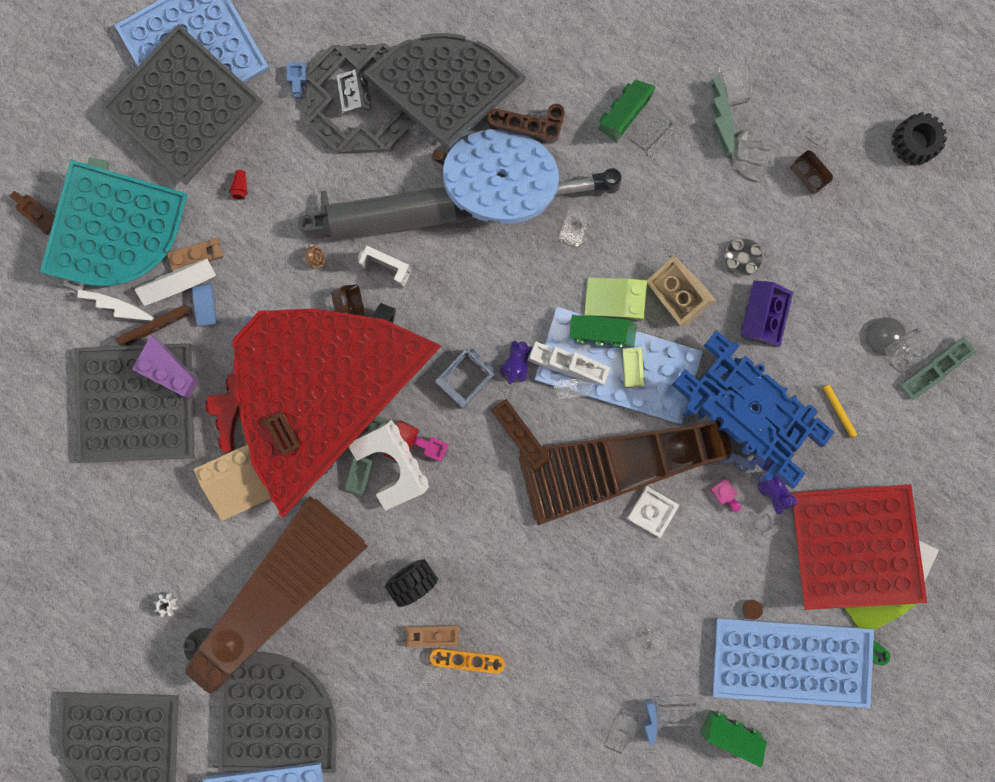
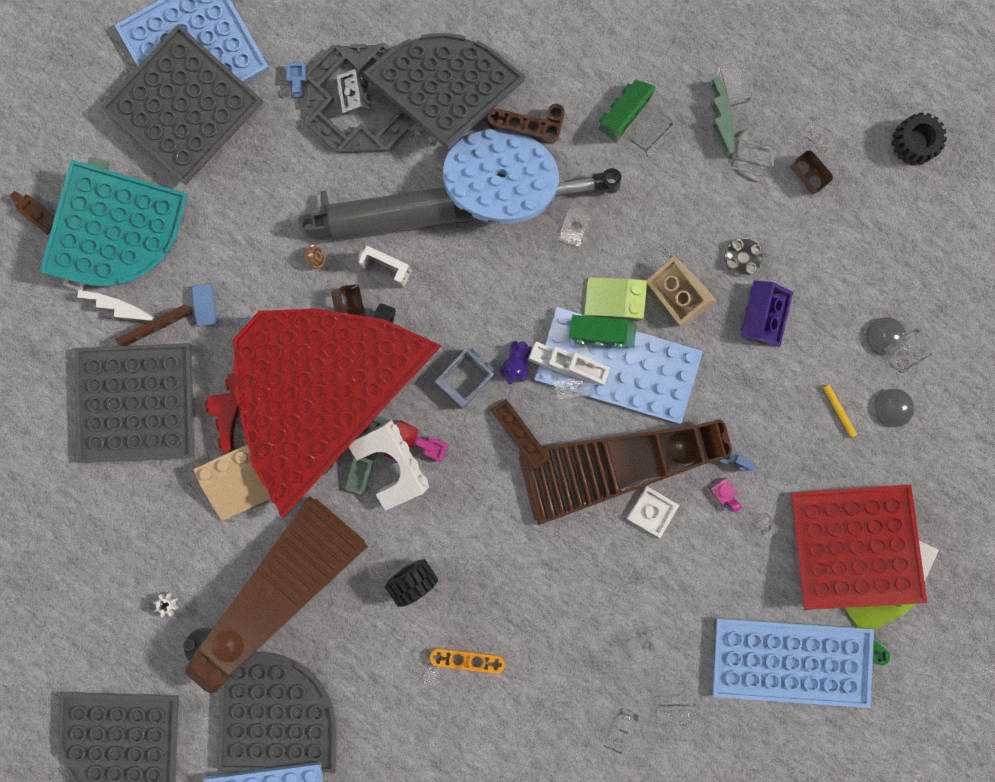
(164, 368): medium lavender wedge -> none
(175, 282): white slope -> none
(195, 253): medium nougat plate -> none
(238, 188): red cone -> none
(290, 431): reddish brown tile -> none
(432, 635): medium nougat plate -> none
(439, 156): reddish brown tile -> none
(633, 367): yellowish green tile -> none
(651, 725): medium blue slope -> none
(734, 737): green slope -> none
(752, 609): reddish brown tile -> none
(762, 431): blue piece -> none
(778, 493): dark purple animal -> none
(894, 408): none -> dark grey dish
(938, 368): sand green slope -> none

